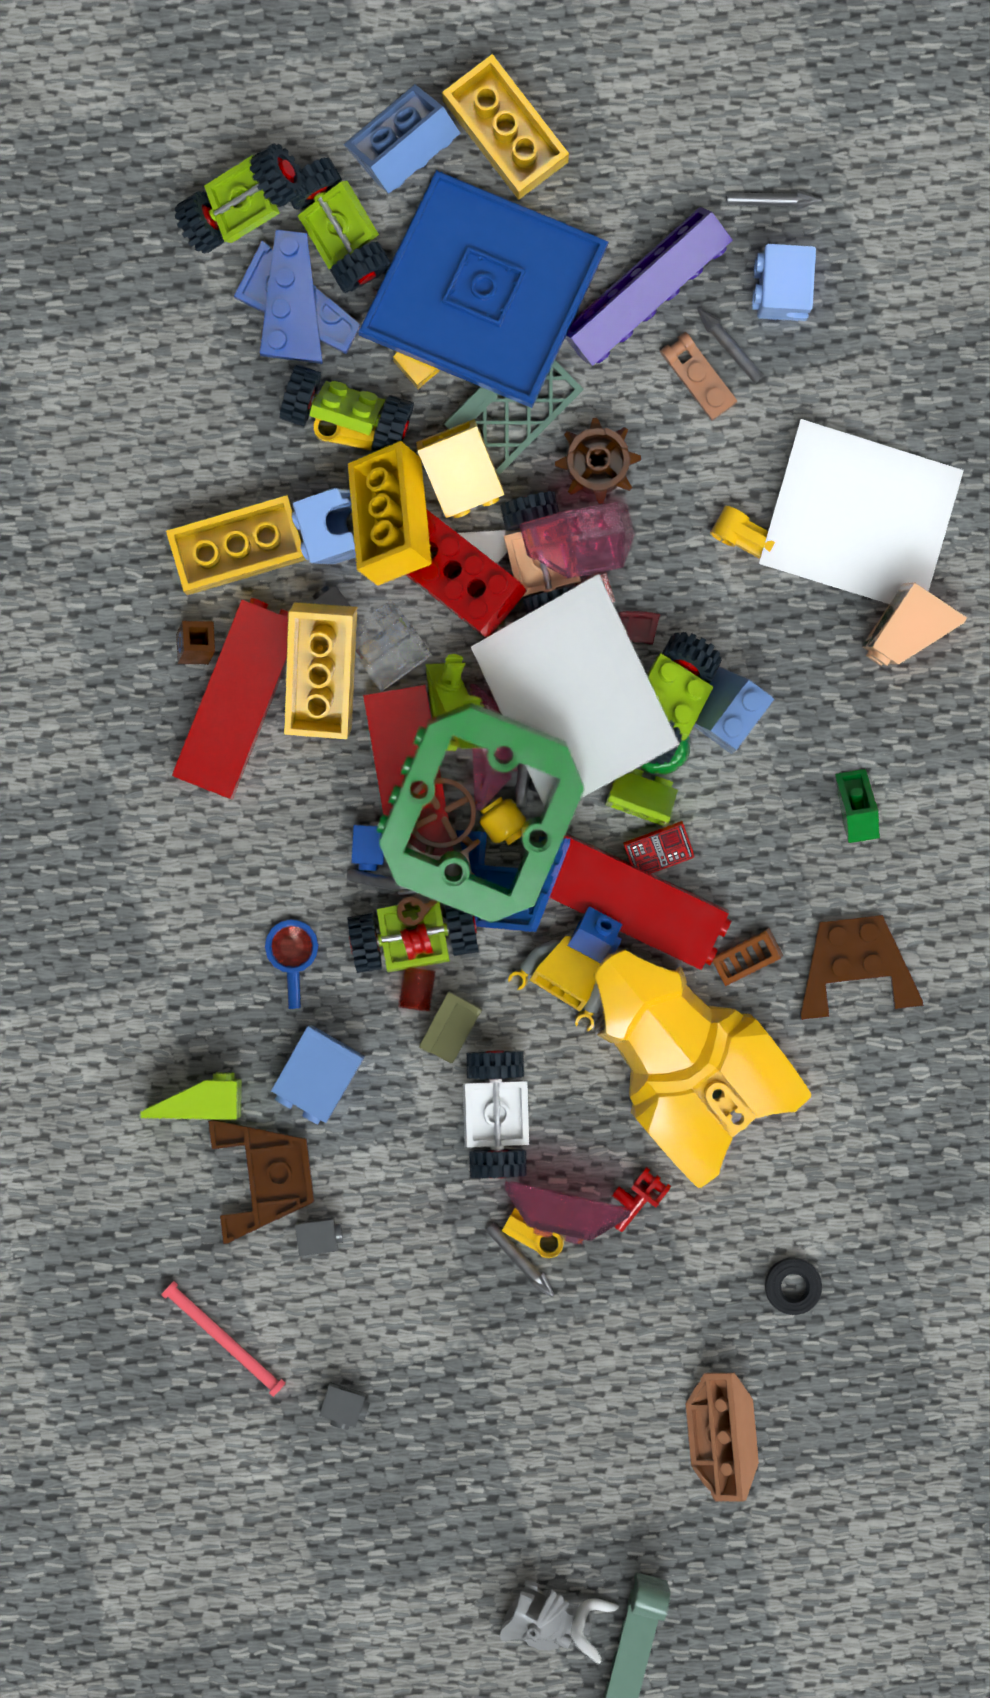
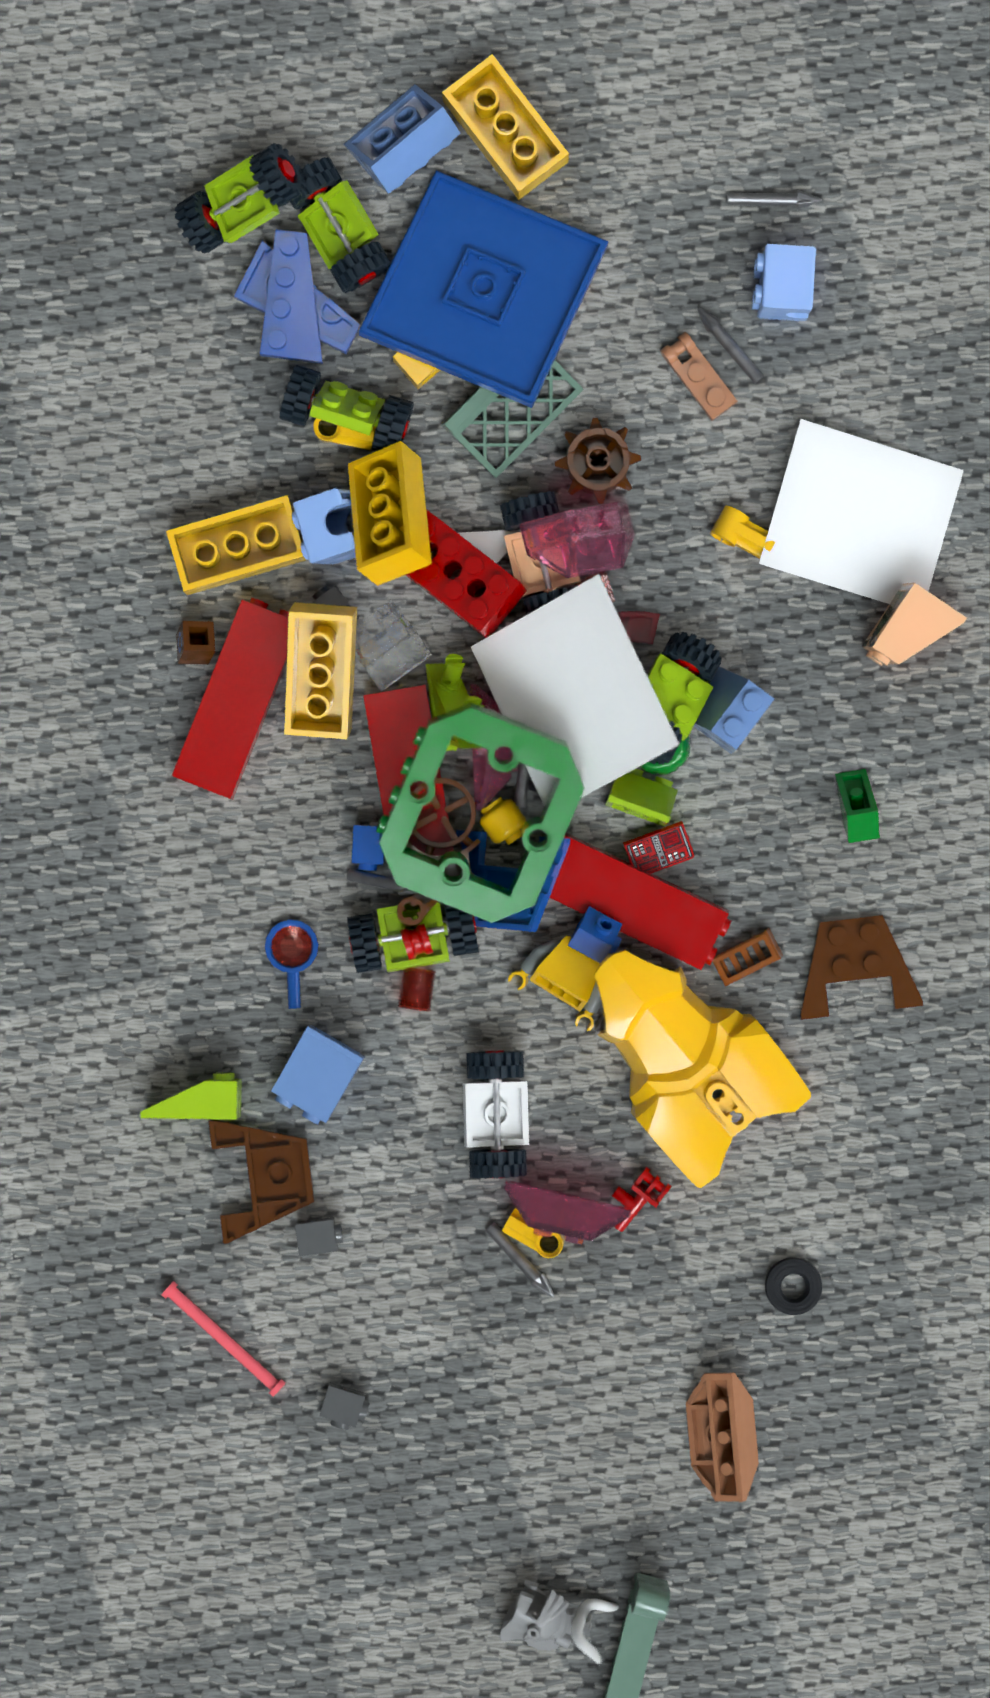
(450, 1027): olive panel -> none
(460, 469): brick -> none
(647, 286): brick -> none

